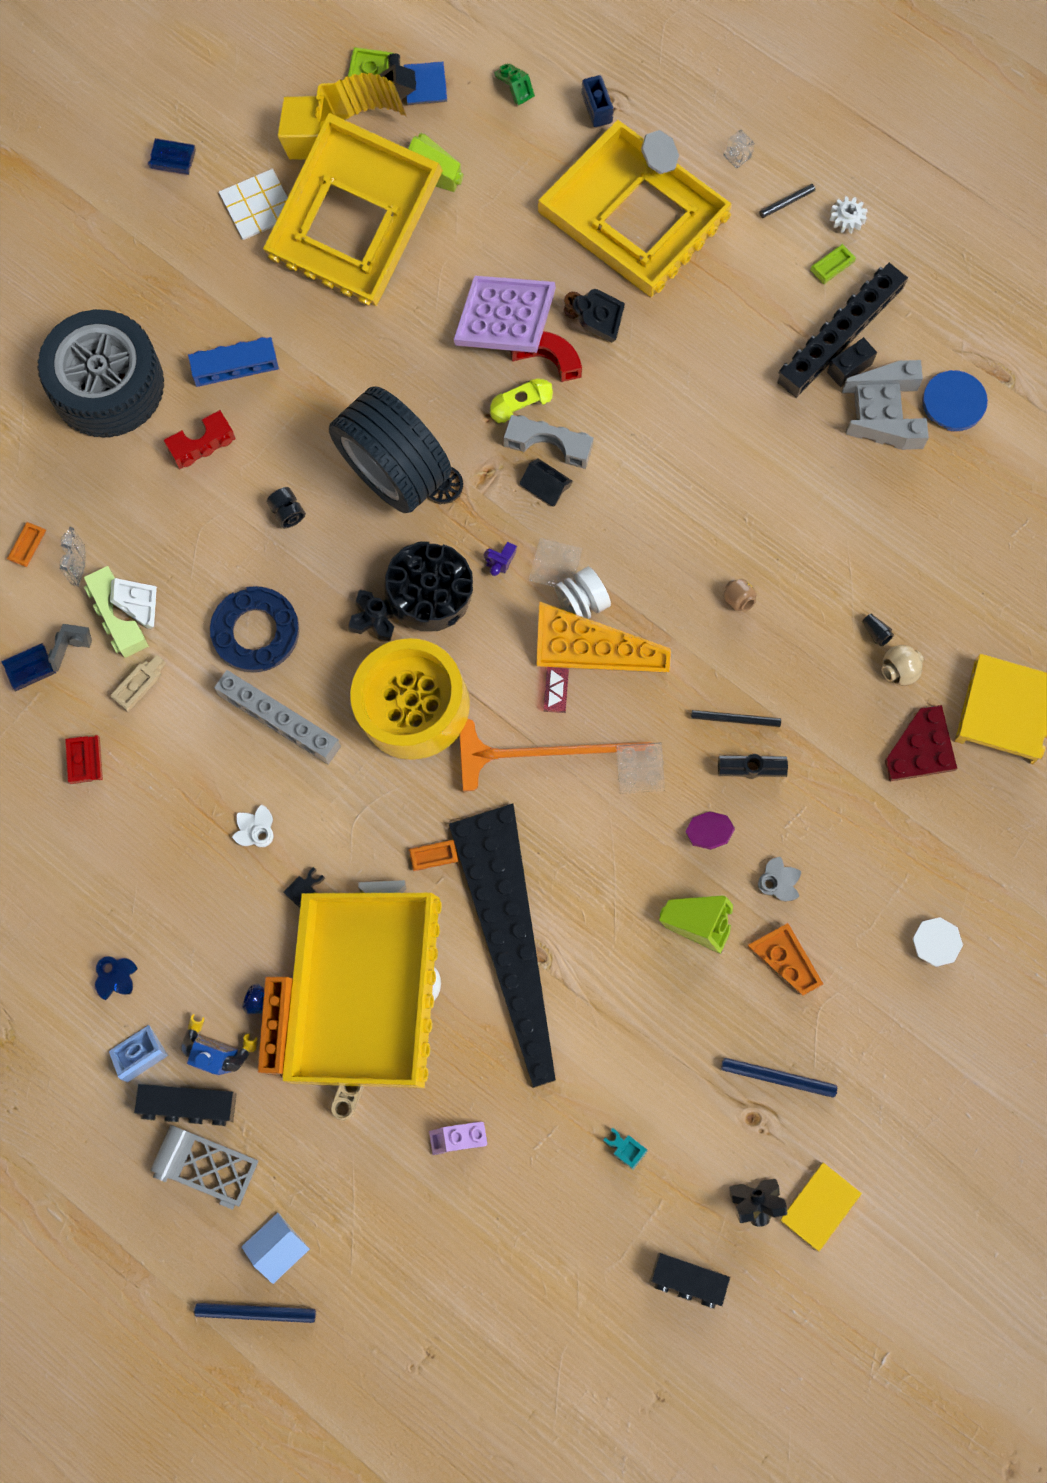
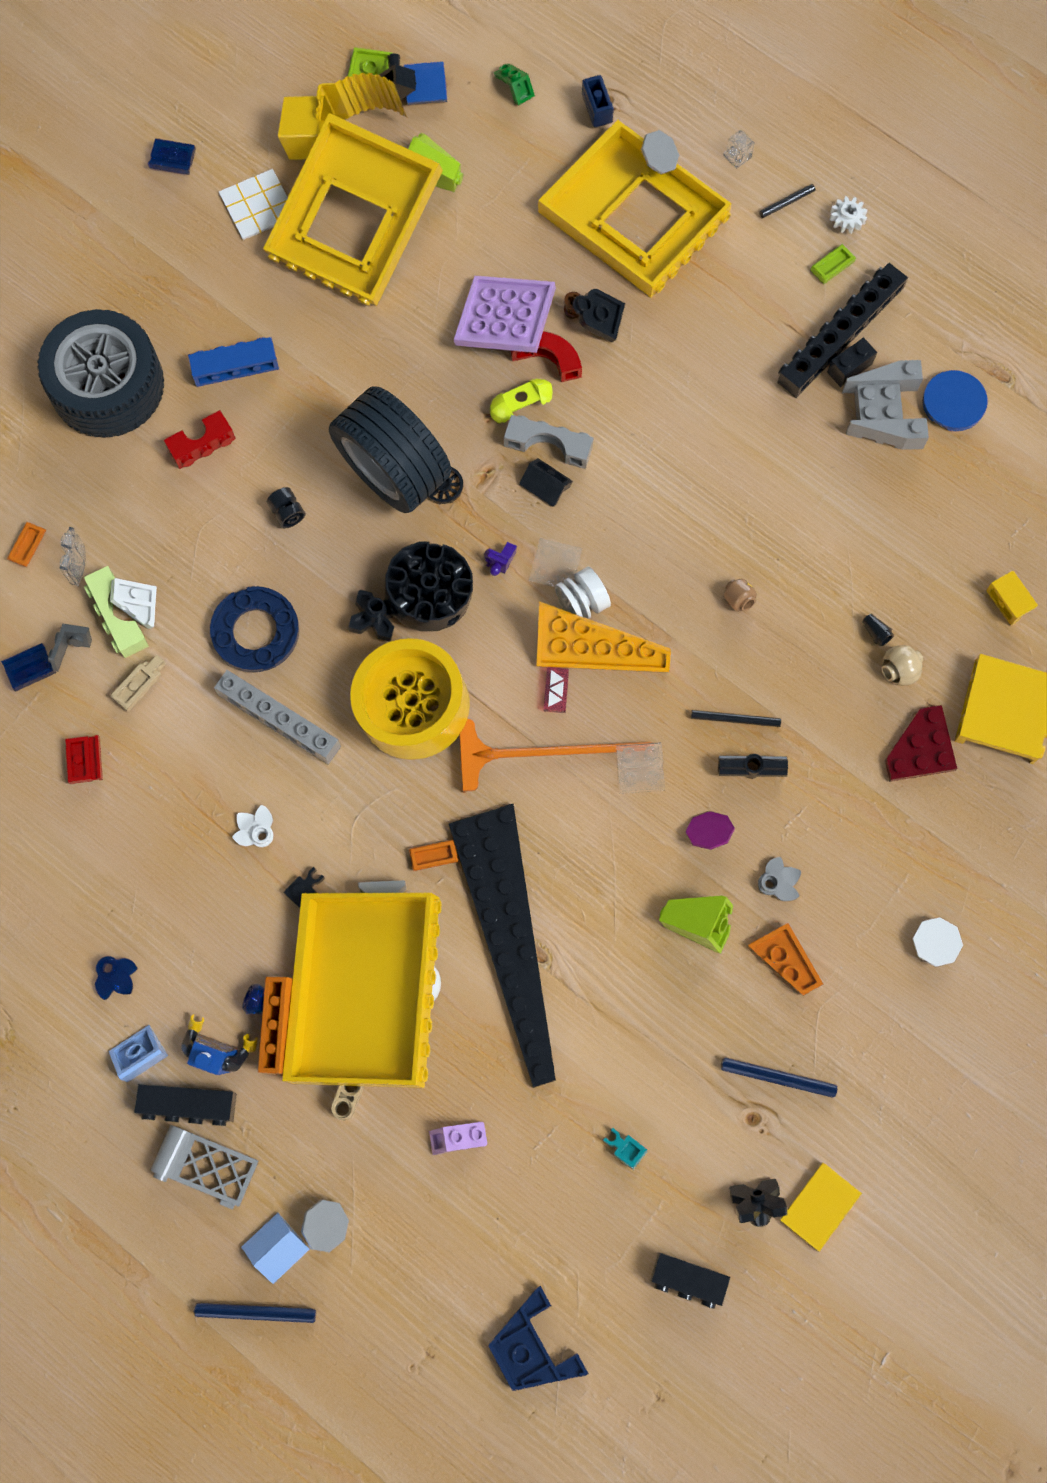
(324, 1226): none -> light grey piece
(523, 1353): none -> dark blue wing
(1011, 597): none -> yellow panel

